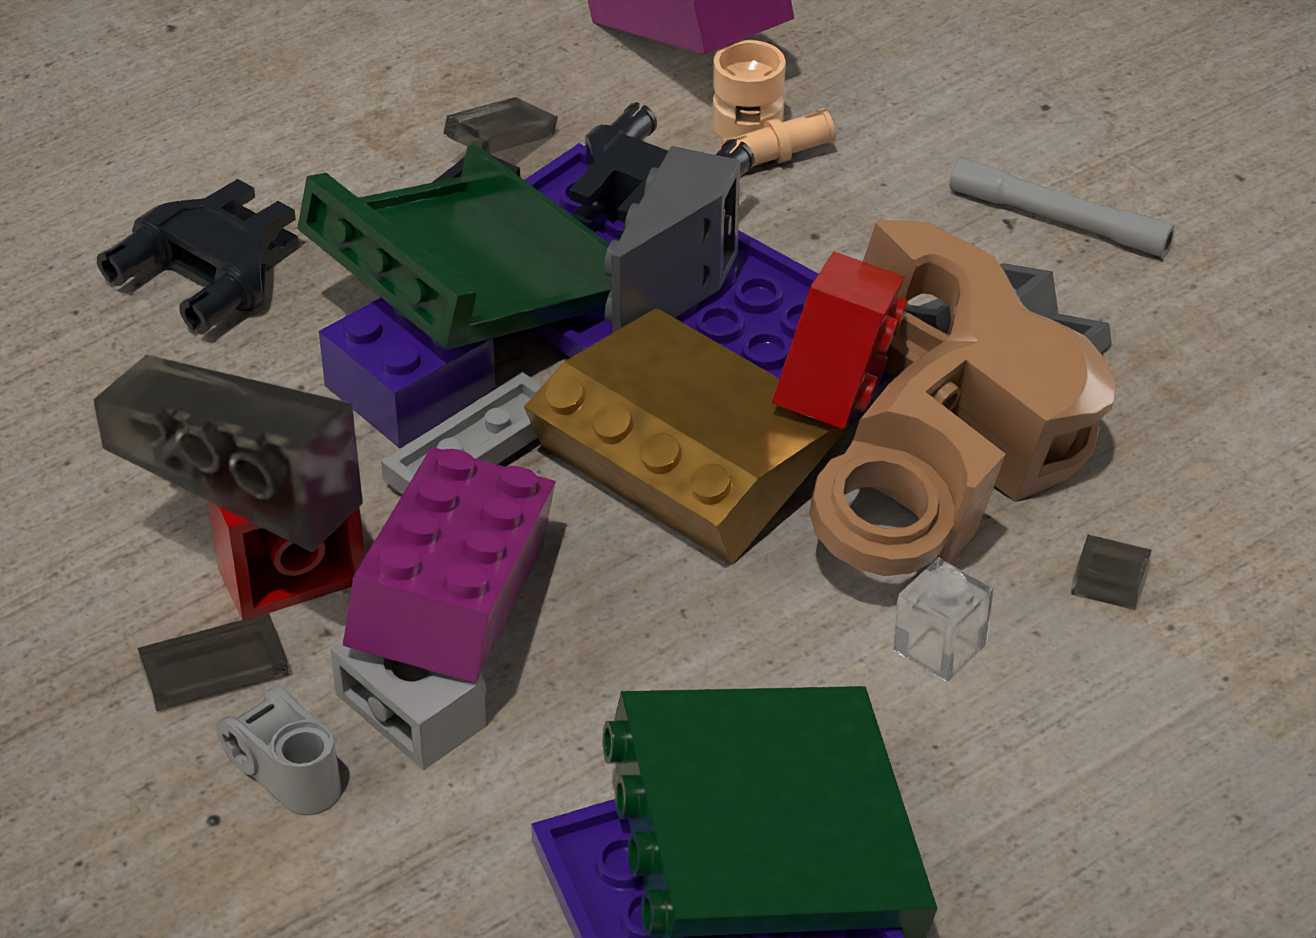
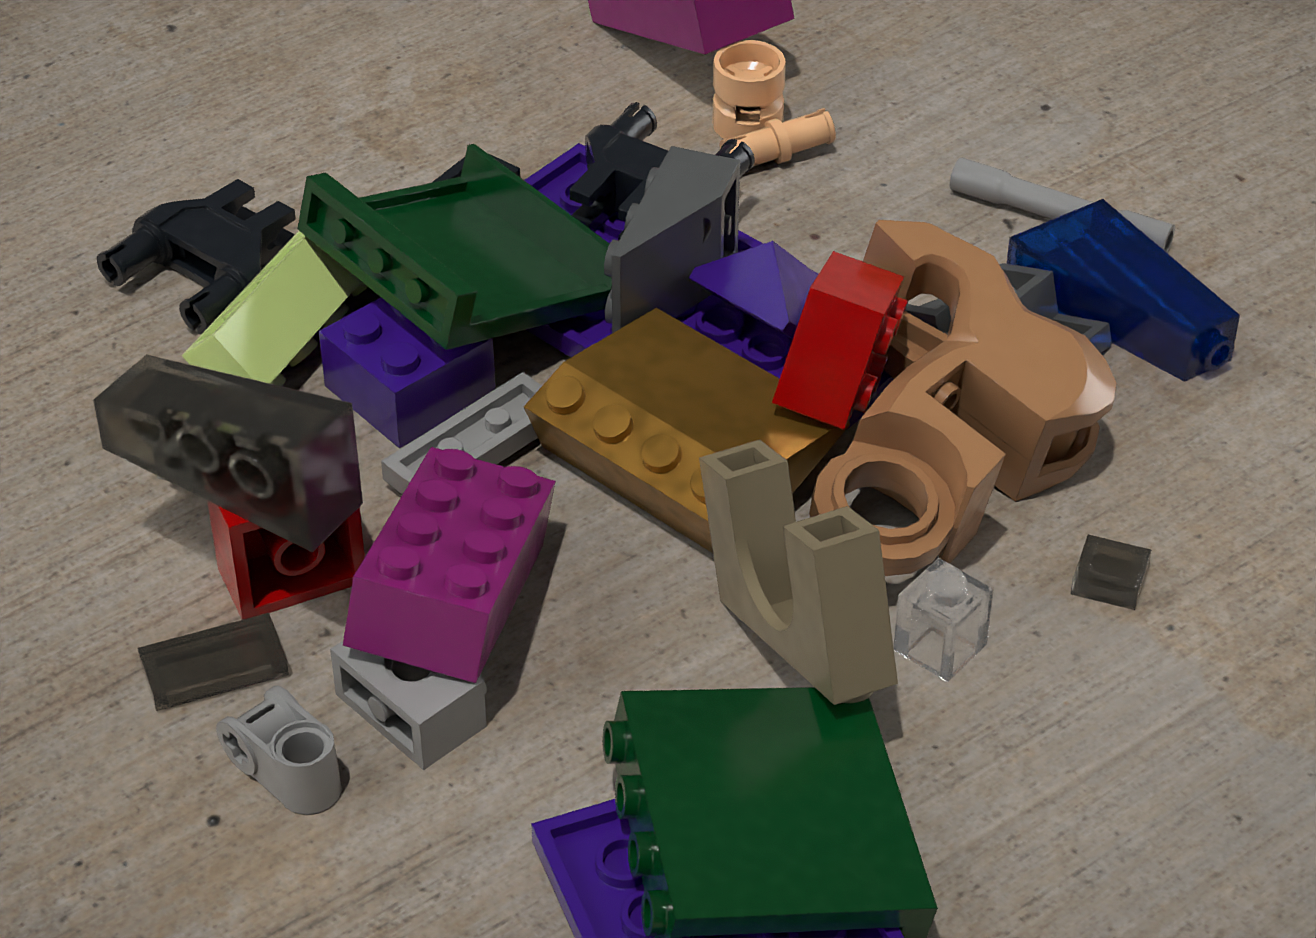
(277, 314): none -> yellowish green brick
(500, 125): clear smoke tile -> none
(761, 283): none -> dark purple slope
(799, 585): none -> dark tan arch
(1123, 278): none -> clear blue slope

